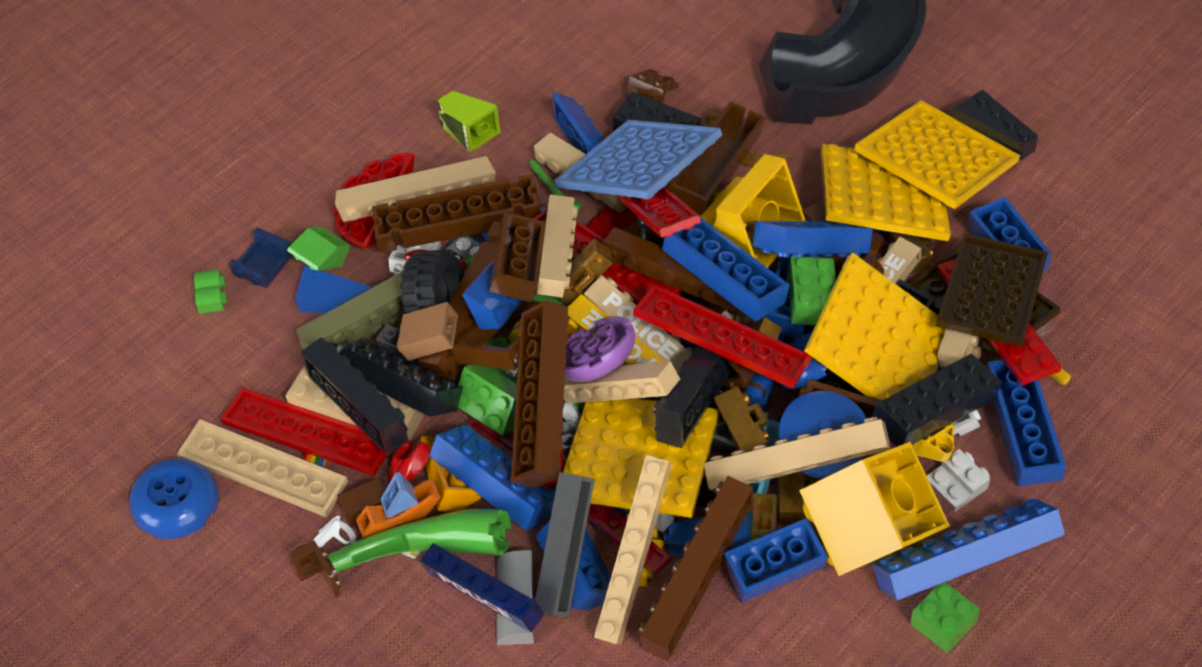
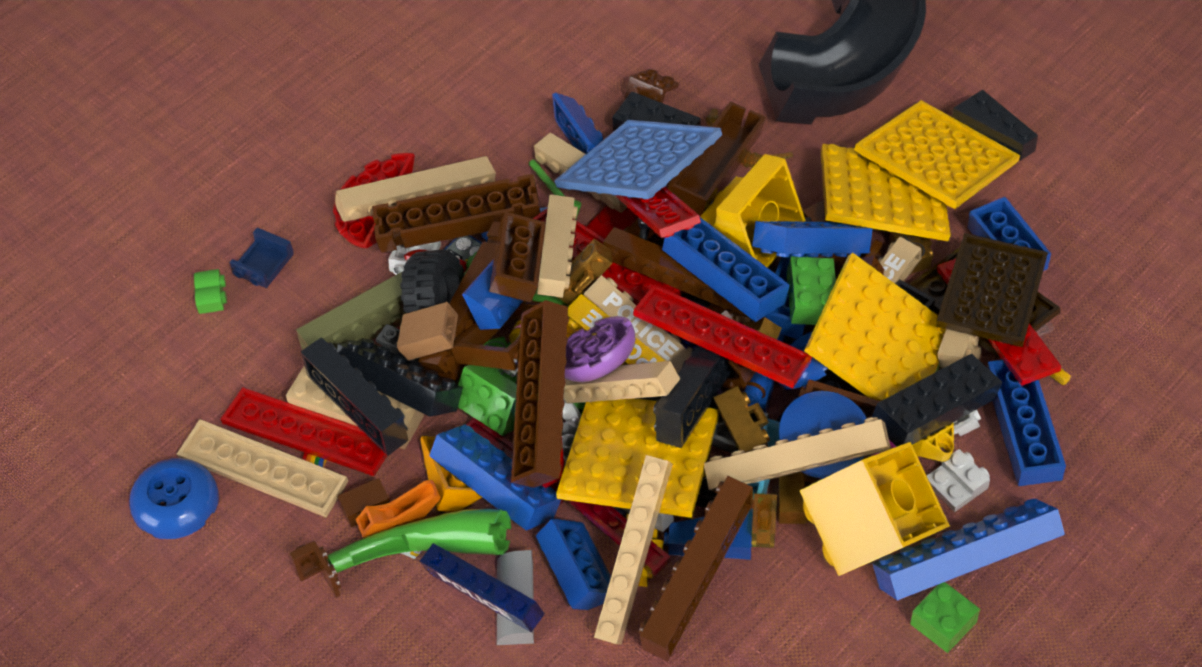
(319, 249): bright green slope -> none
(324, 291): blue slope -> none
(332, 529): white piece -> none
(398, 496): medium blue slope -> none
(409, 466): red animal -> none
(468, 119): lime slope -> none
(564, 544): dark grey brick -> none
(775, 560): blue slope -> none

